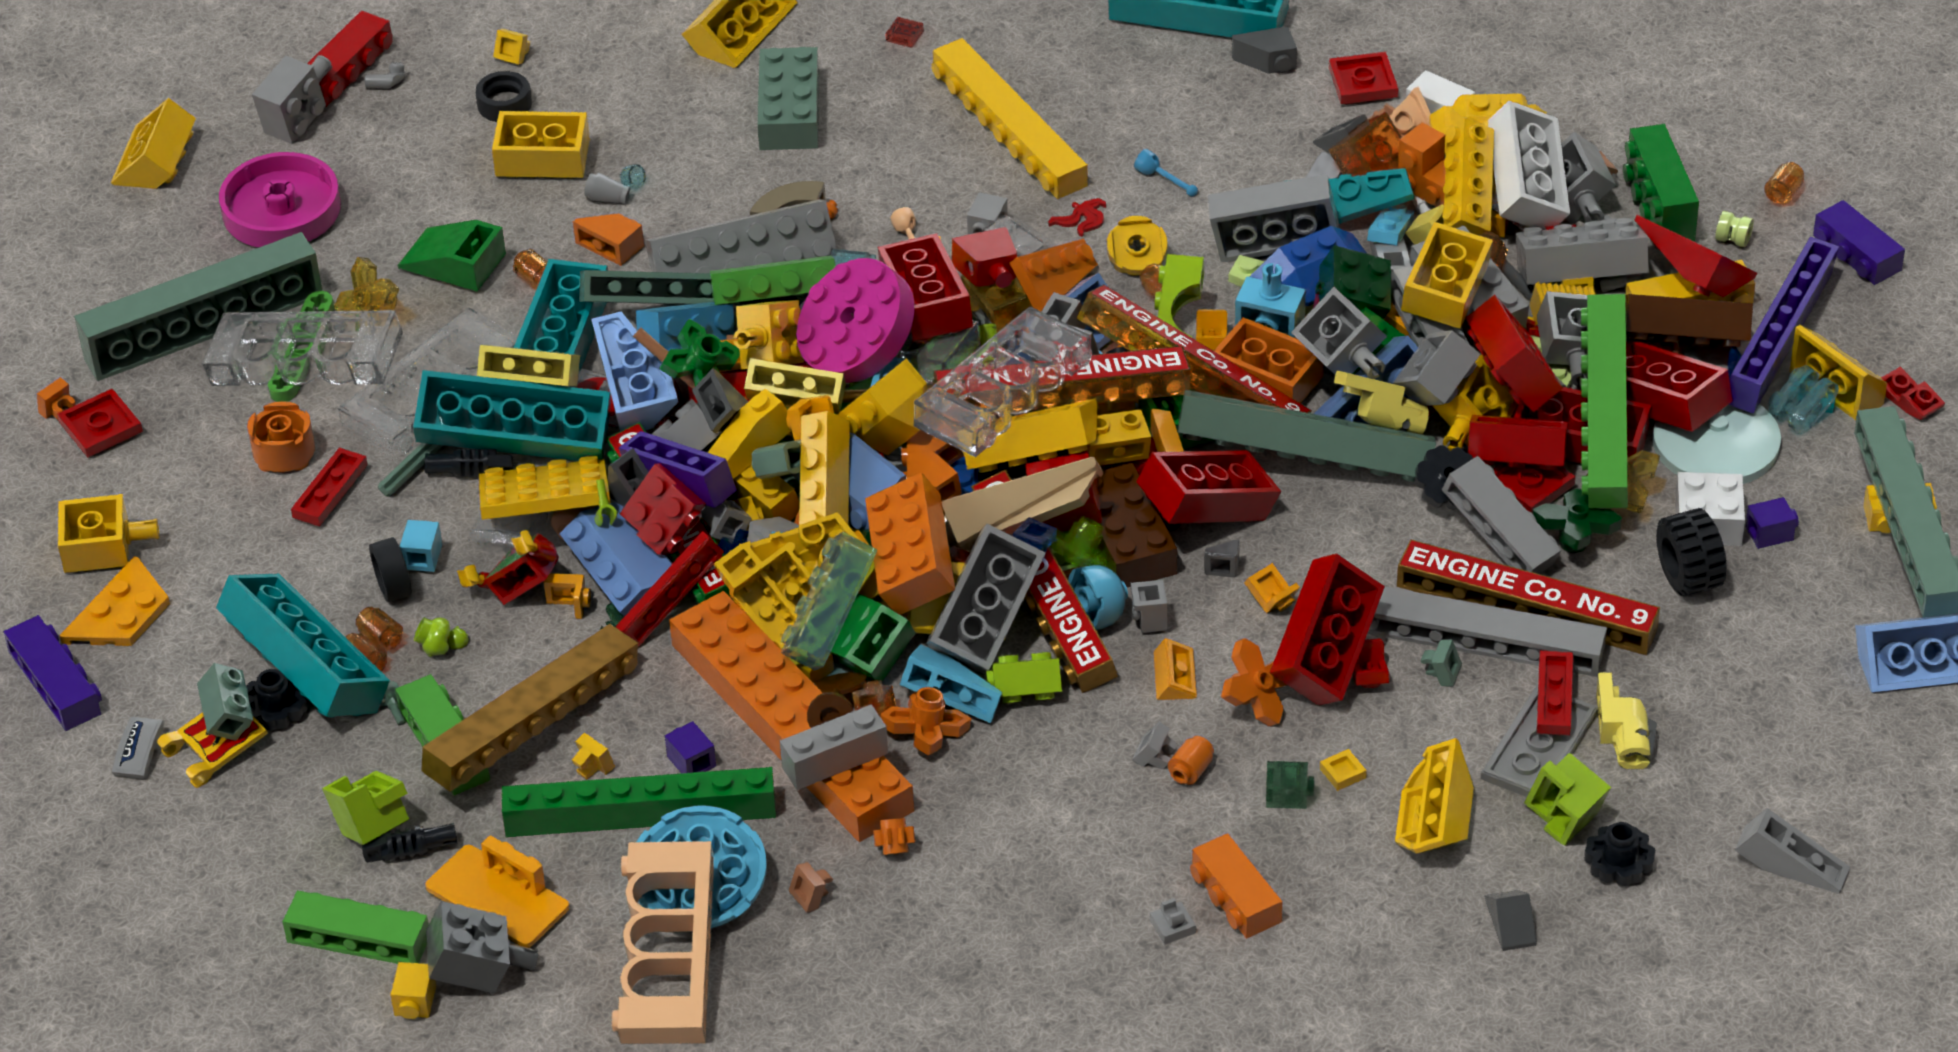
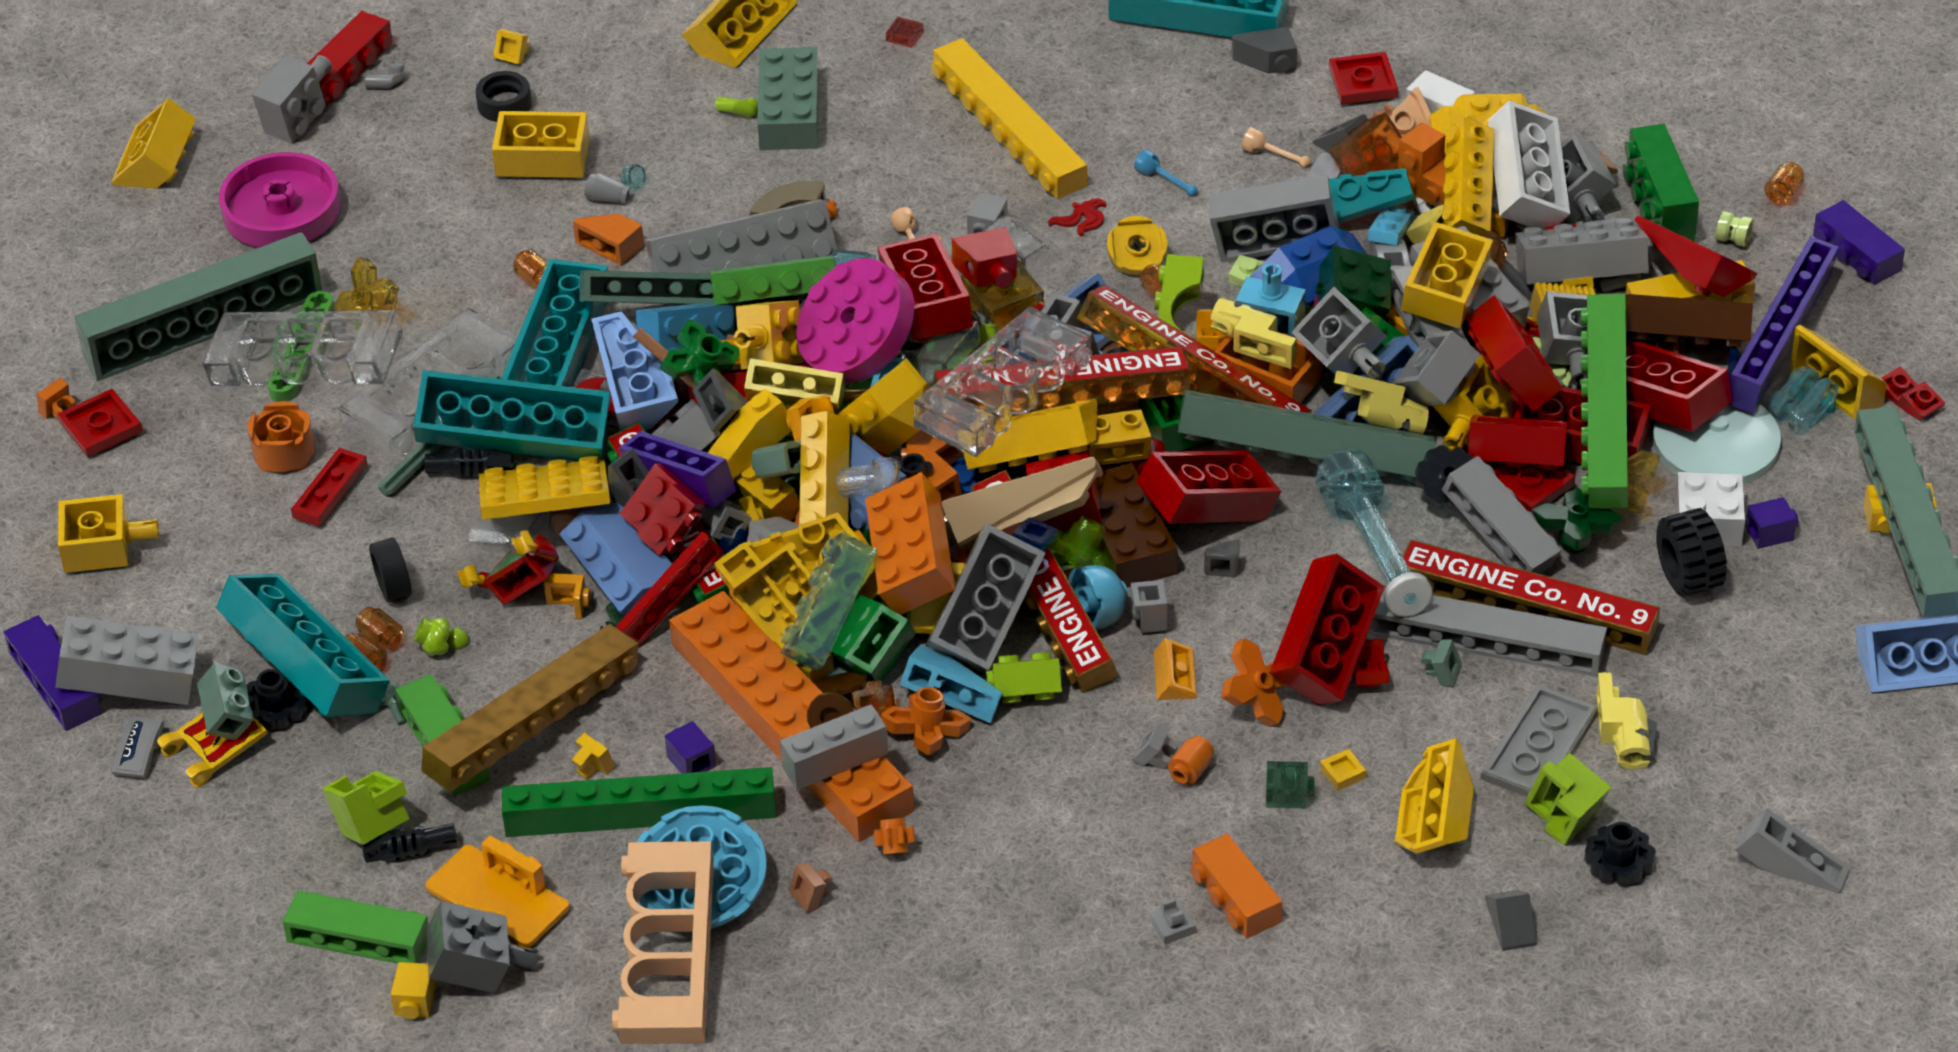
(120, 610): light orange wing -> none
(126, 660): none -> light grey brick
(419, 539): medium azure brick -> none
(457, 253): green slope -> none
(528, 365): light yellow brick -> none
(604, 505): lime hand -> none
(745, 108): none -> lime arm
(868, 478): none -> clear piece
(914, 464): none -> black plate
(1053, 270): orange wing -> none
(1165, 432): light orange slope -> none
(1254, 332): none -> light yellow plate
(1255, 142): none -> light nougat hinge
(1271, 589): light orange bracket -> none
(1353, 493): none -> clear light blue piece
(1554, 693): red plate -> none

